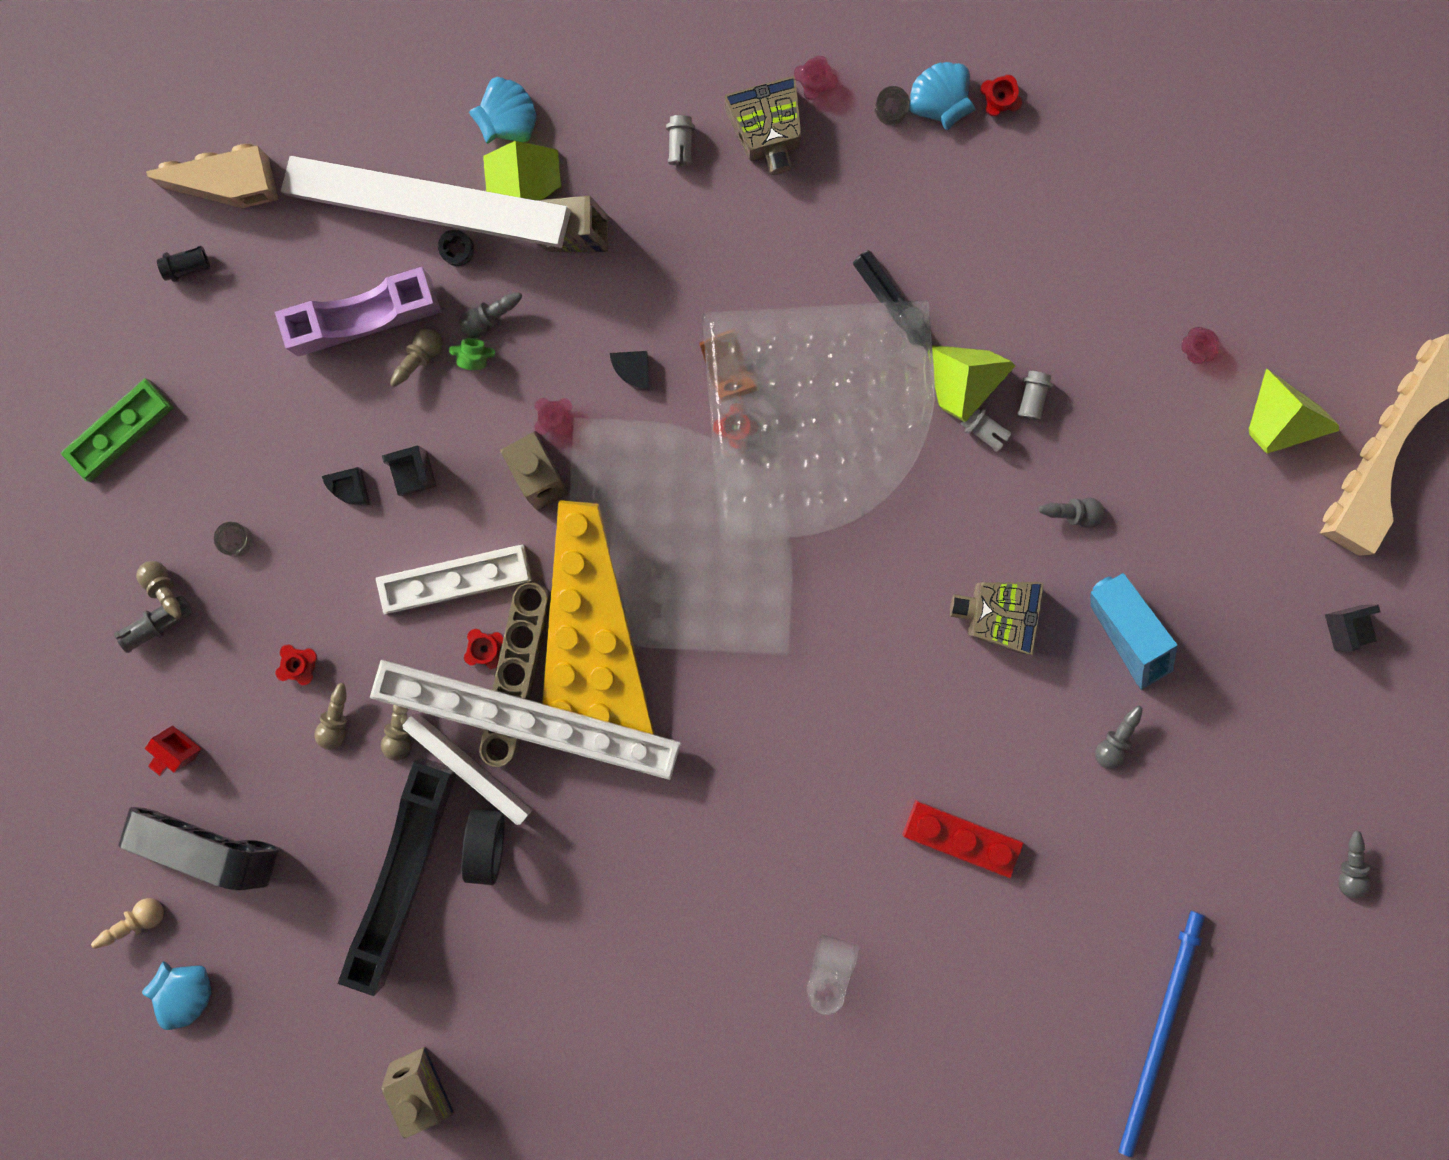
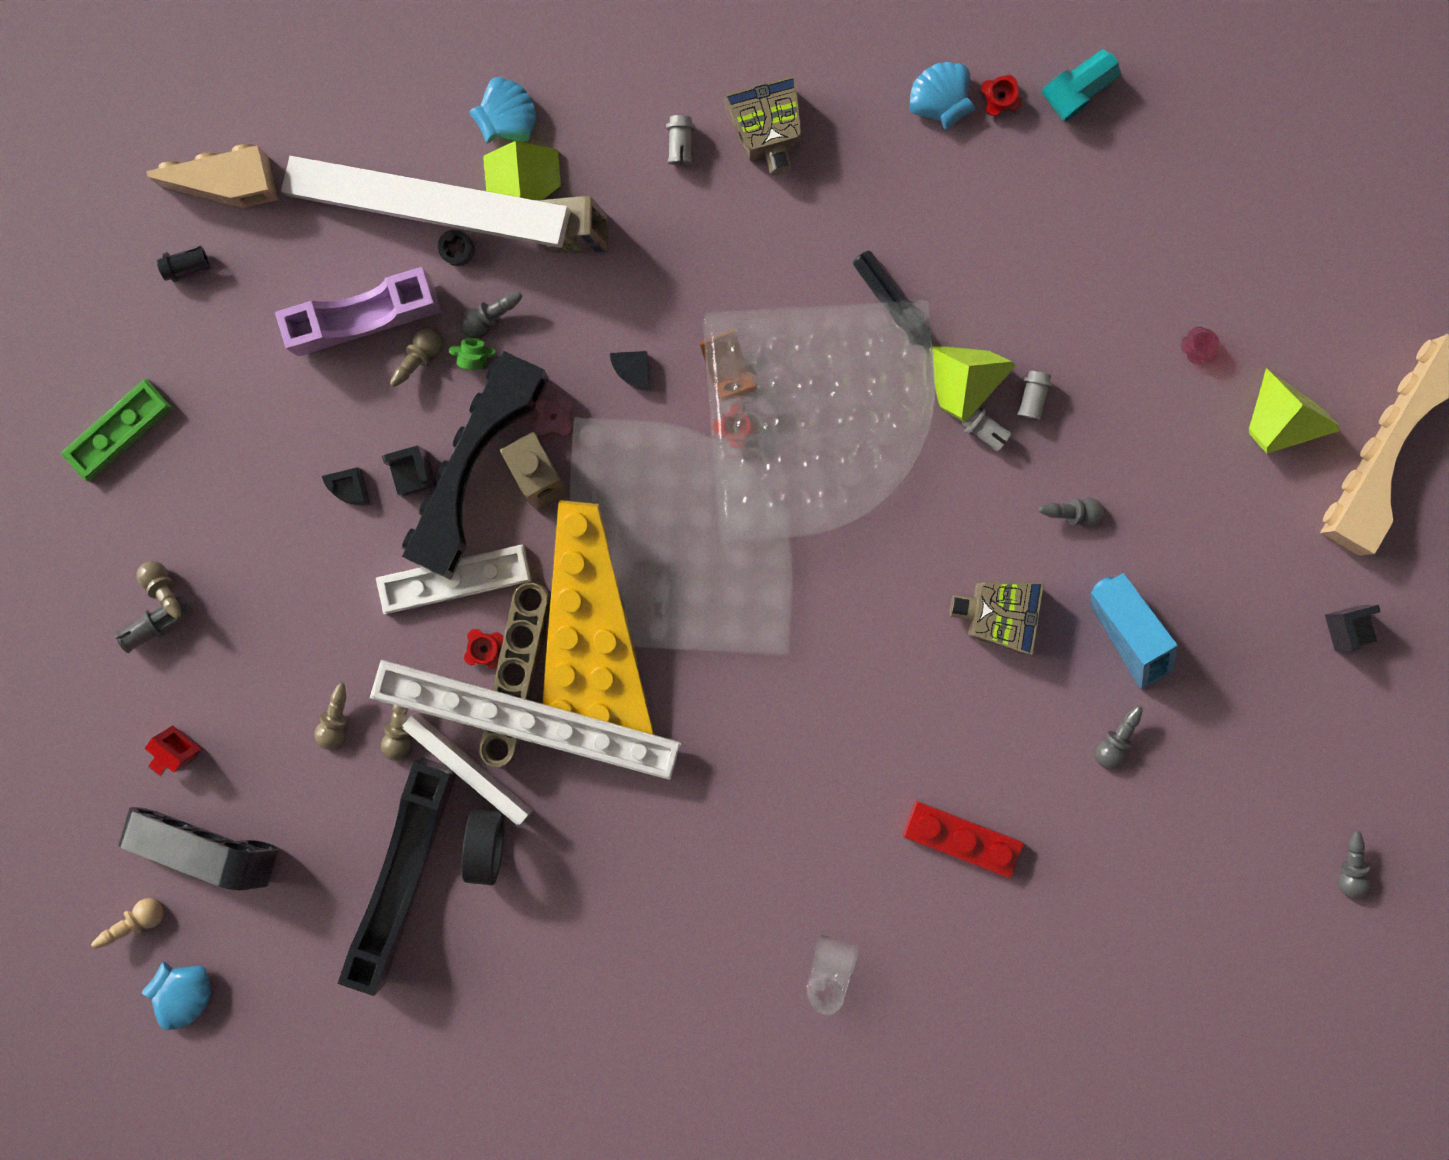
(223, 530): clear smoke bush -> none
(306, 661): red plate -> none
(415, 1097): dark tan torso -> none
(508, 395): none -> black arch
(815, 66): clear pink plate -> none
(888, 117): clear smoke bush -> none
(1074, 89): none -> teal piece
(1189, 941): blue bar -> none

